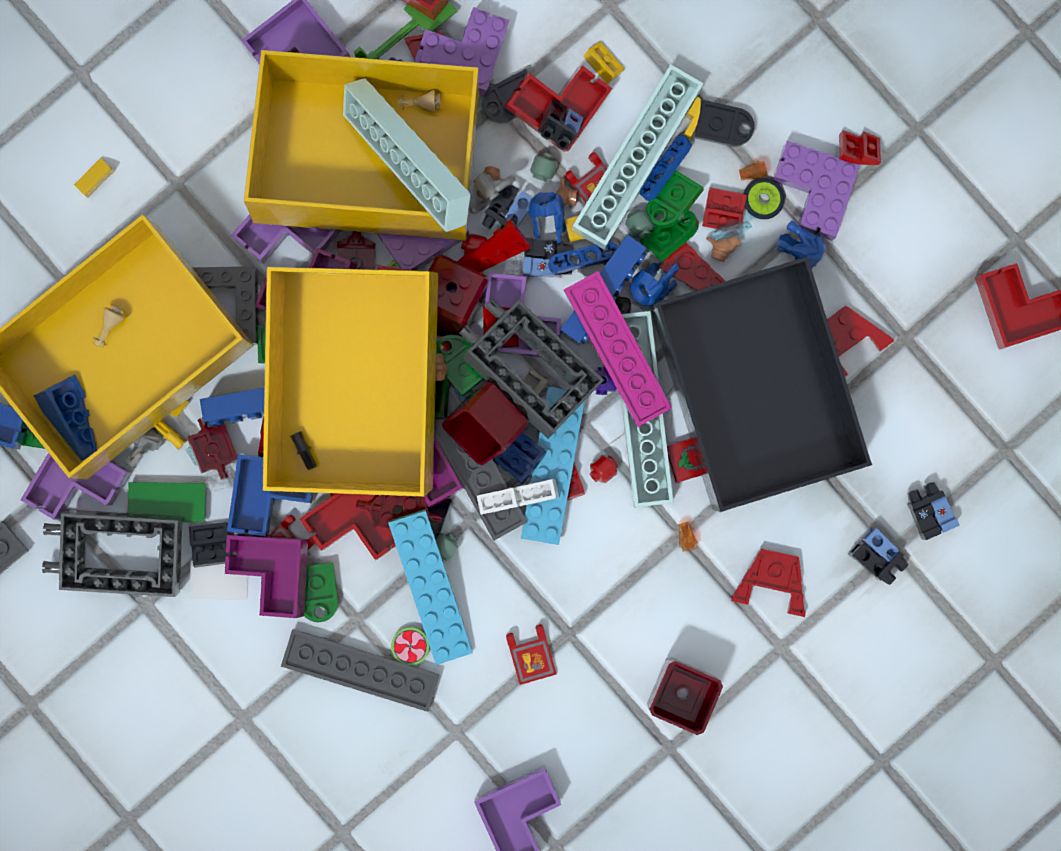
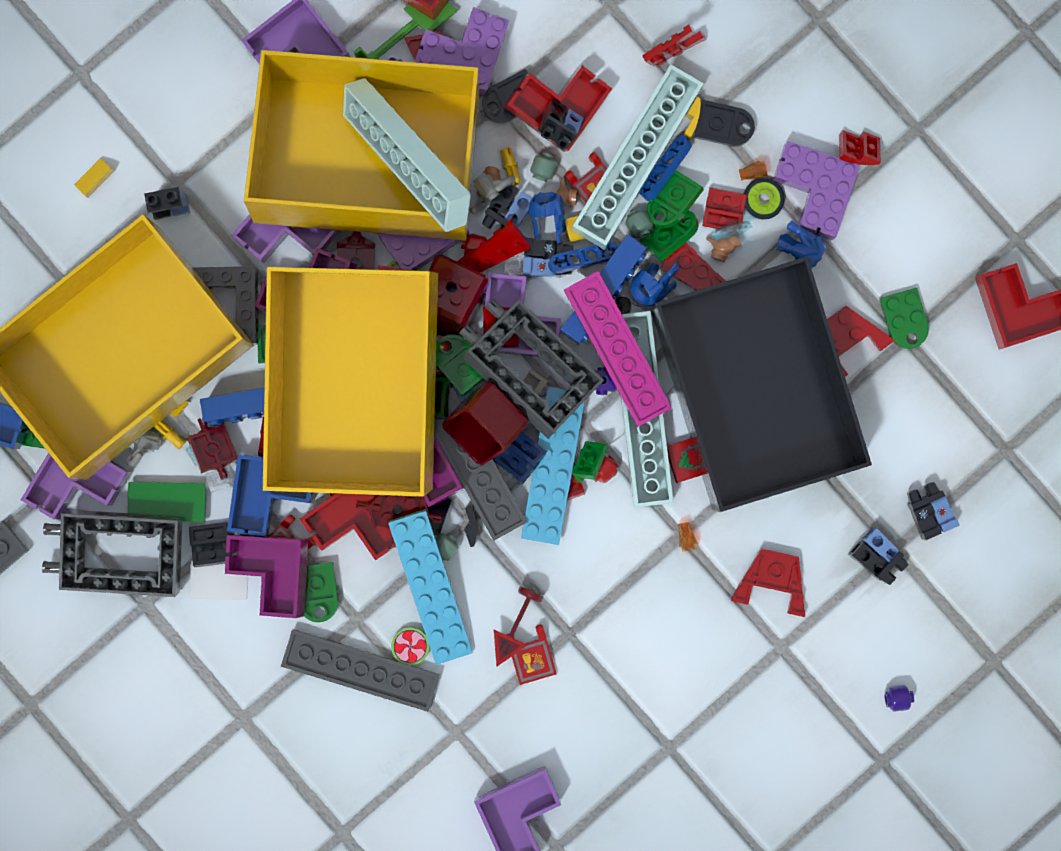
(66, 410): blue wedge -> none
(112, 317): piece -> none
(162, 201): none -> black hips
(304, 450): black axle -> none
(428, 101): piece -> none
(441, 368): nougat animal -> none
(471, 532): none -> black slope
(506, 645): none -> dark red piece
(510, 164): none -> yellow axle
(518, 496): white slope -> none
(589, 461): none -> green bracket
(603, 62): yellow slope -> none
(674, 47): none -> red wing
(694, 710): dark red plate -> none
(898, 698): none -> dark purple head
(905, 316): none -> green plate

